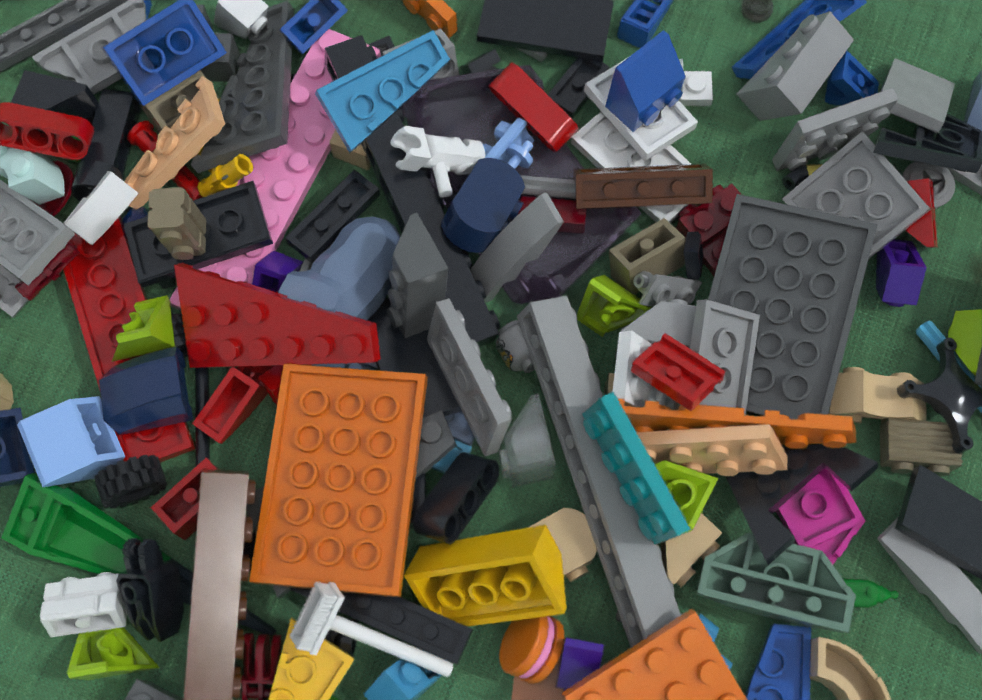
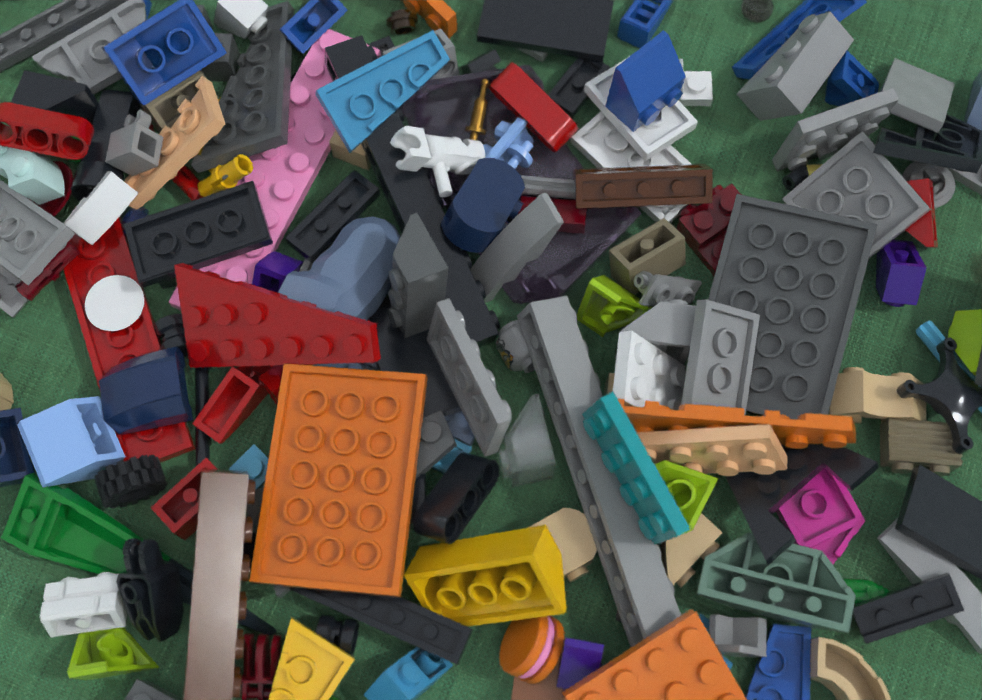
(114, 303): none -> white sticker
(135, 145): none -> light grey brick
(148, 331): lime slope -> none
(177, 222): dark tan brick -> none
(255, 463): none -> medium azure plate
(321, 616): white piece -> none
(402, 22): none -> dark brown plate
(478, 113): none -> pearl gold piece
(677, 372): red plate -> none
(693, 255): black tile -> none
(739, 635): none -> light grey panel
(907, 608): none -> black hinge

